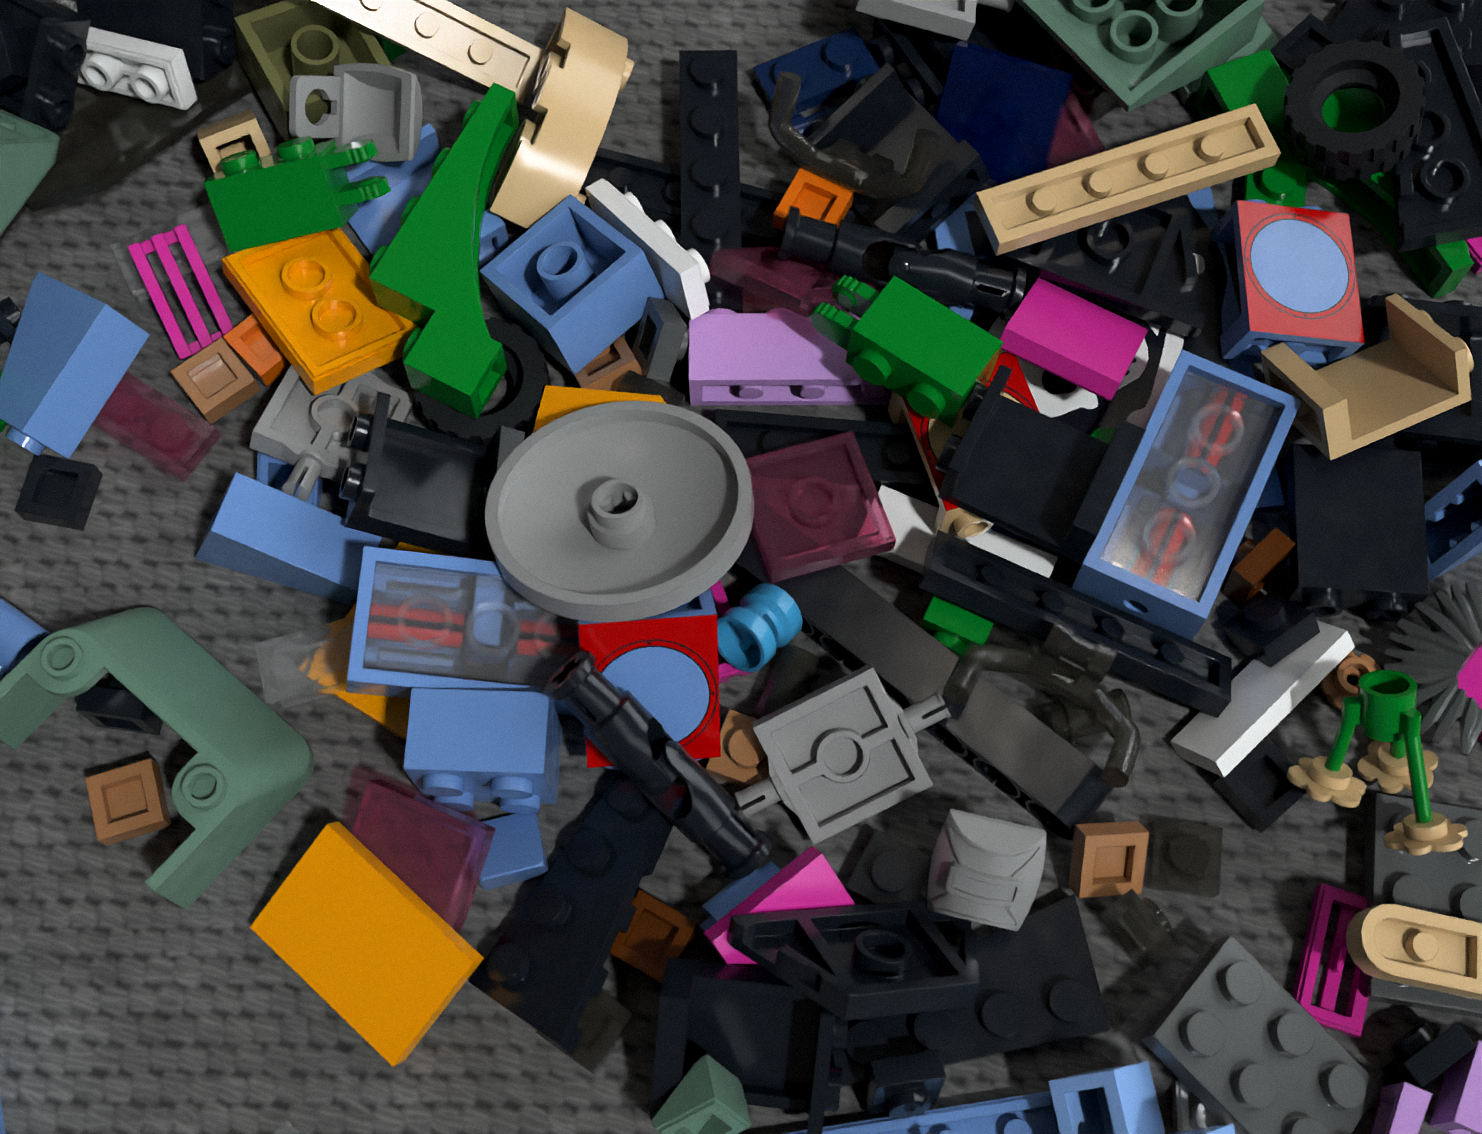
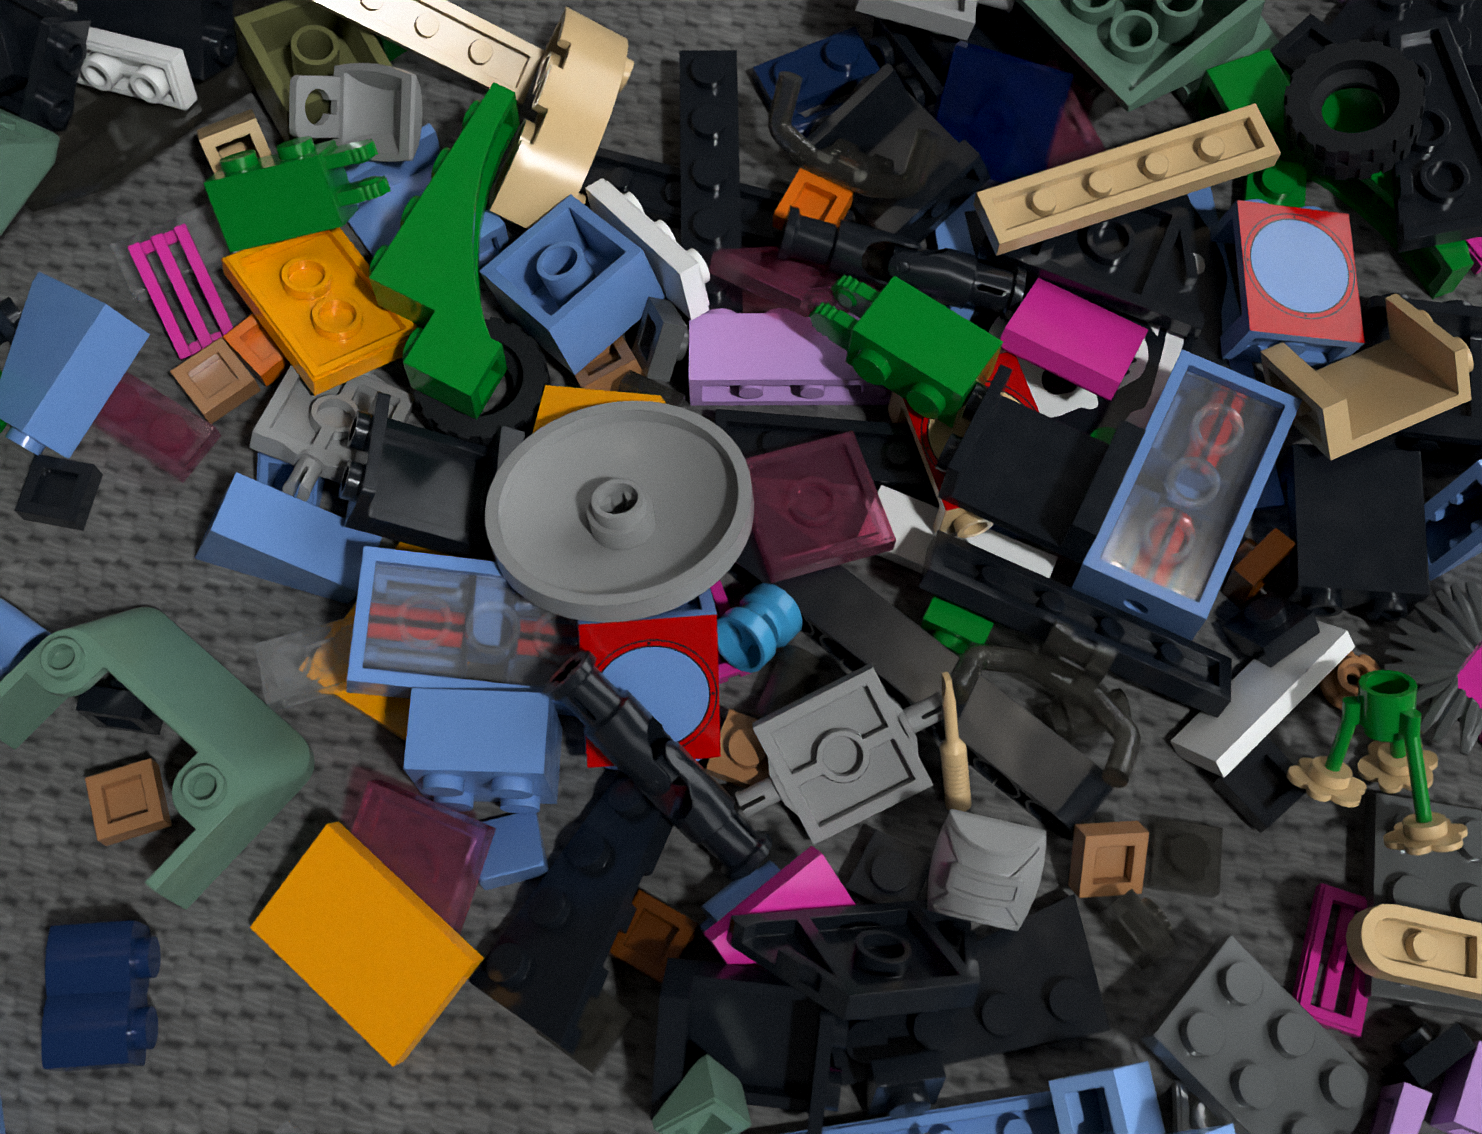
(98, 996): none -> dark blue brick
(953, 754): none -> tan piece

